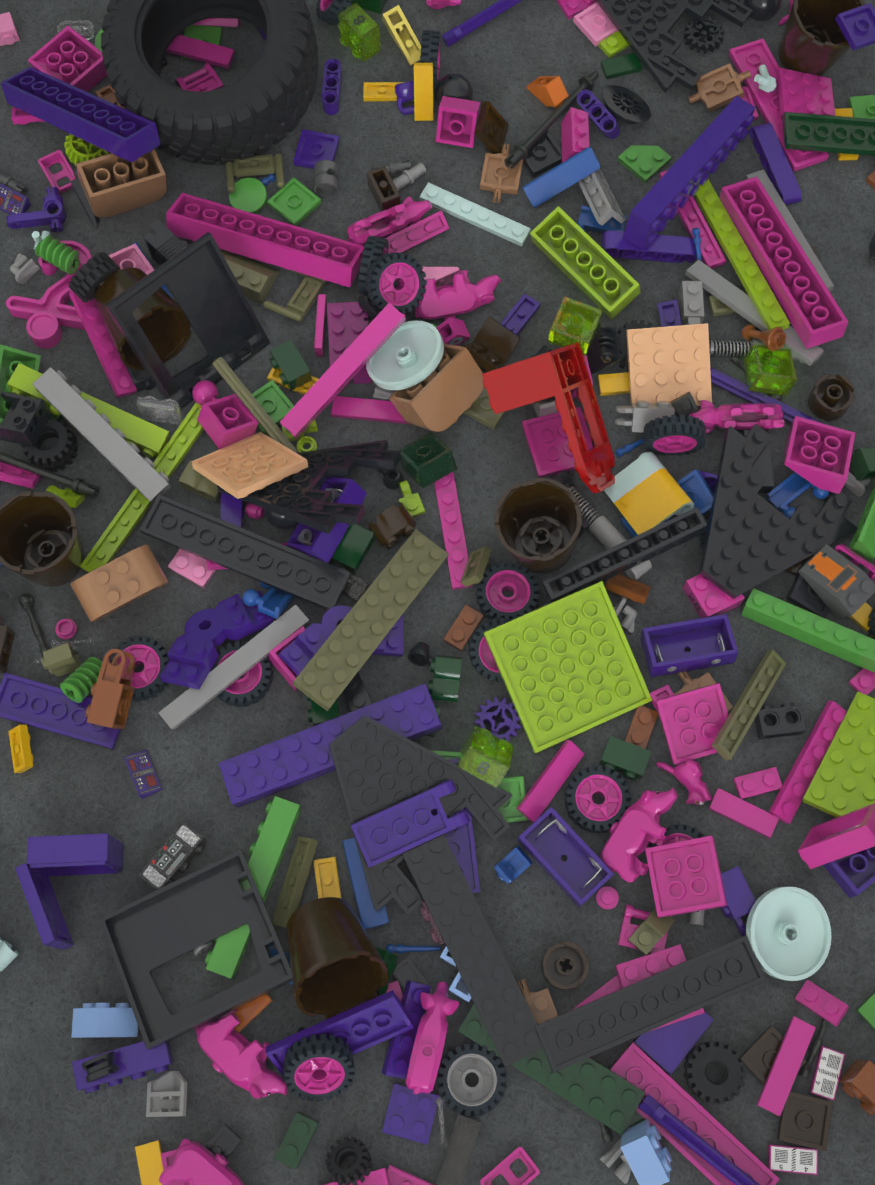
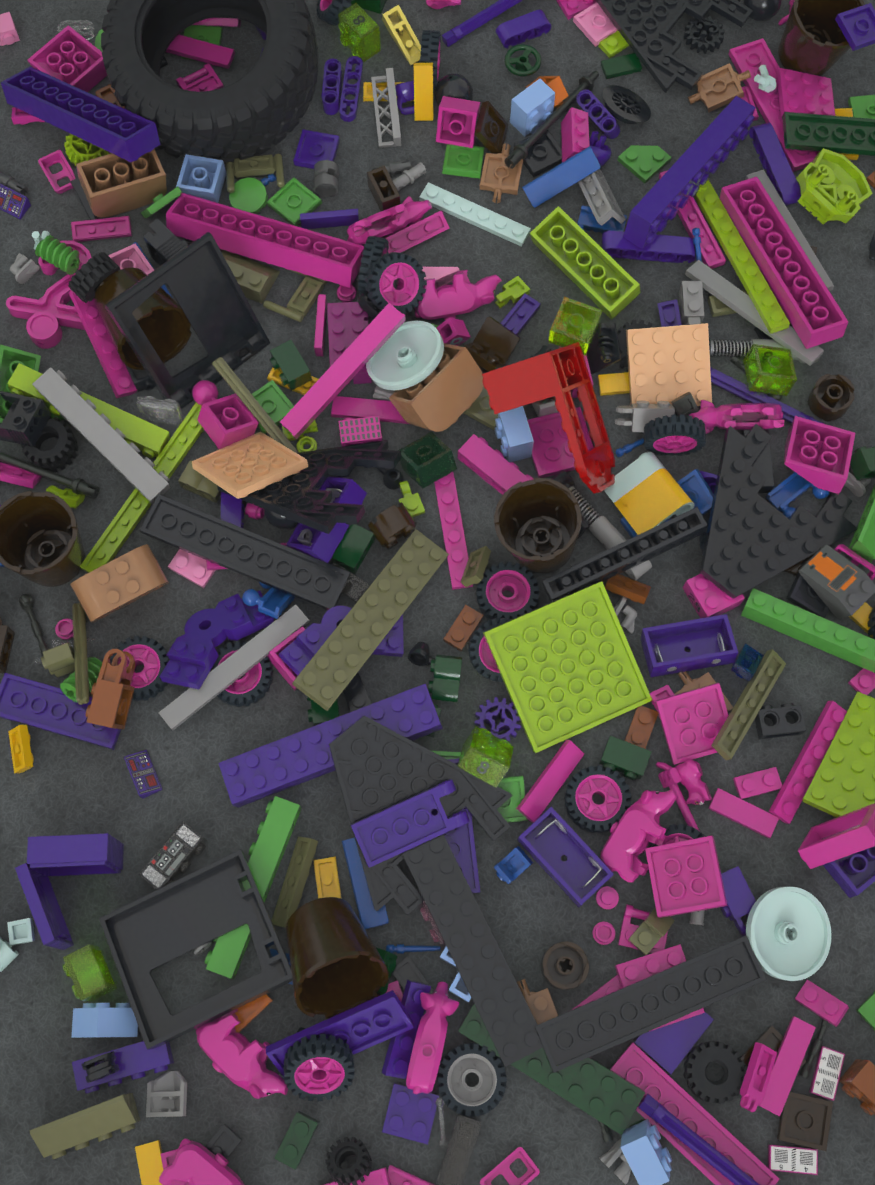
(21, 931): none -> light aqua plate
(40, 218): dark purple piece -> none
(80, 654): none -> olive axle
(85, 1125): none -> olive slope
(89, 973): none -> clear neon green brick
(101, 229): none -> dark pink tile
(160, 201): none -> bright green plate
(202, 177): none -> light blue brick
(329, 218): none -> dark purple tile
(346, 294): none -> dark pink plate
(353, 89): none -> dark purple beam
(360, 430): none -> dark pink brick
(393, 115): none -> light grey fence
(463, 161): none -> bright green plate
(490, 464): none -> dark pink brick
(512, 291): none -> lime plate
(514, 434): none -> light blue brick
(522, 65): none -> dark green piece
(523, 28): none -> dark purple beam
(532, 107): none -> light blue brick
(600, 150): none -> dark purple piece
(603, 933): none -> dark pink plate
(671, 778): none -> dark pink hinge
(747, 662): none -> plate
(757, 1076): none -> dark pink hinge
(772, 338): dark orange piece -> none
(832, 187): none -> lime brick

